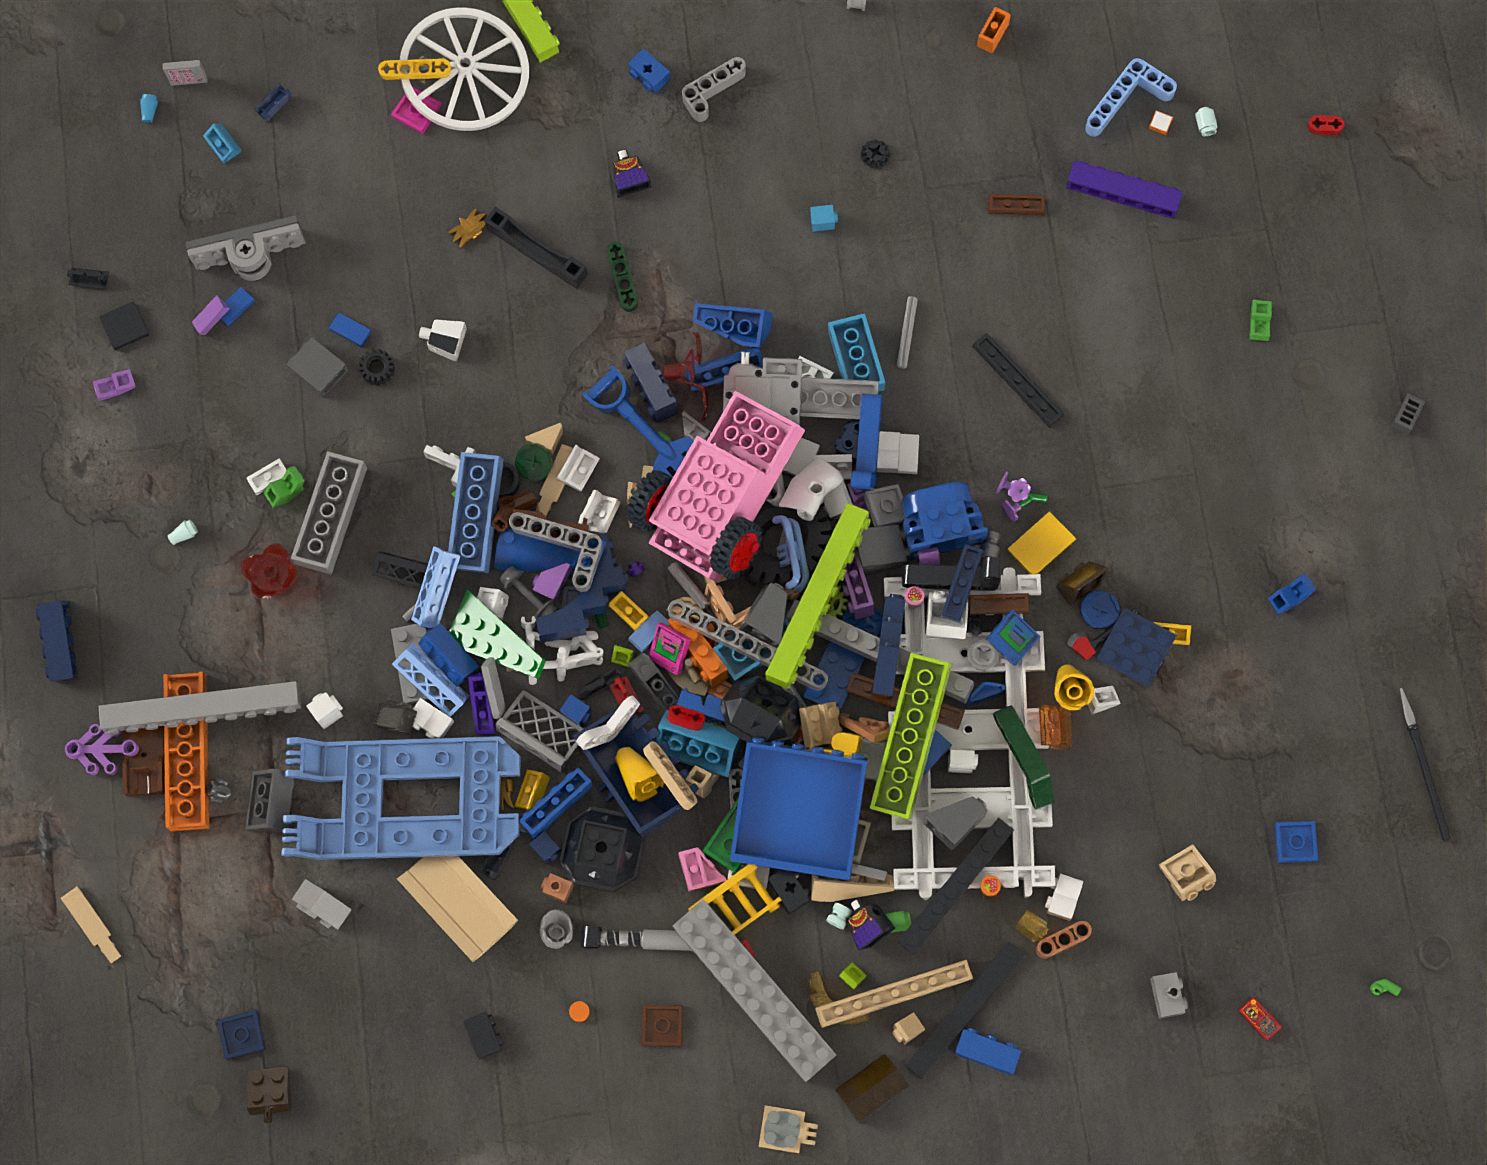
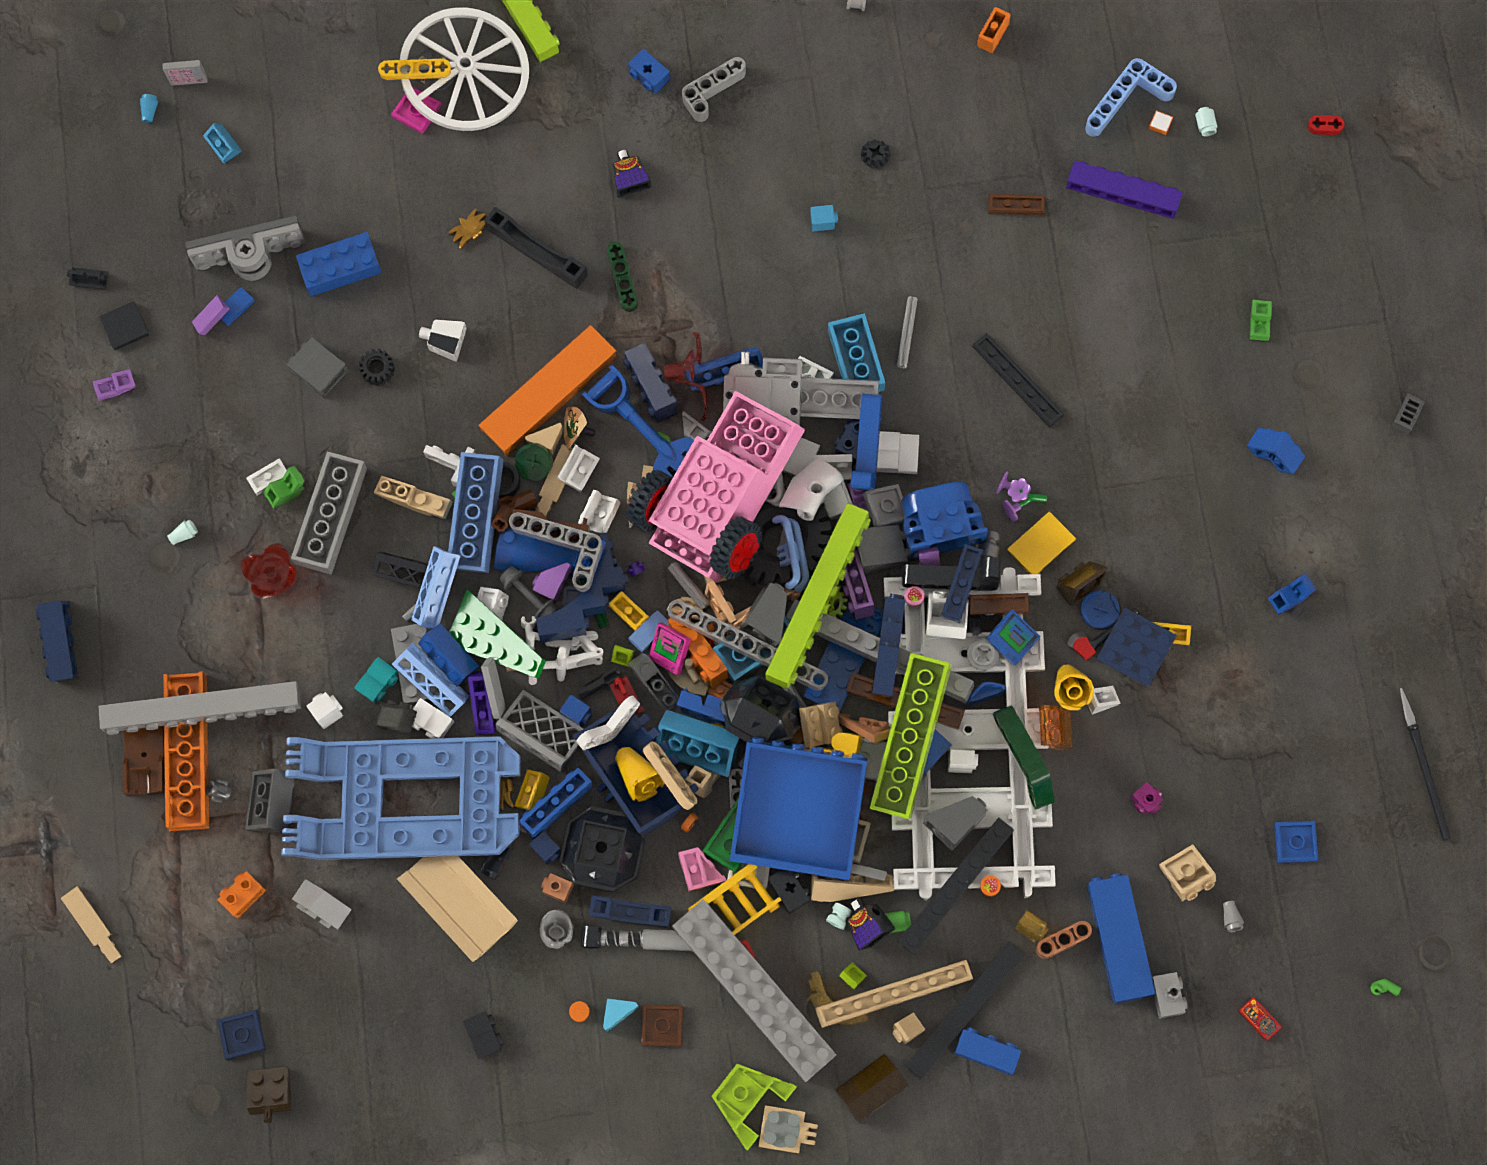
(98, 749): medium lavender plant -> none
(241, 894): none -> orange brick
(273, 102): dark blue hinge -> none
(338, 264): none -> blue brick
(350, 330): blue tile -> none
(377, 680): none -> teal brick
(413, 498): none -> tan slope
(548, 390): none -> orange tile
(574, 425): none -> shield
(617, 1011): none -> medium azure slope
(629, 912): none -> dark blue slope
(686, 717): red beam -> none
(689, 822): none -> orange tile
(741, 325): blue wedge -> none
(741, 1093): none -> lime wing
(1064, 897): white brick -> none
(1120, 938): none -> blue brick
(1149, 793): none -> magenta brick
(1232, 917): none -> light grey cone
(1277, 448): none -> blue brick

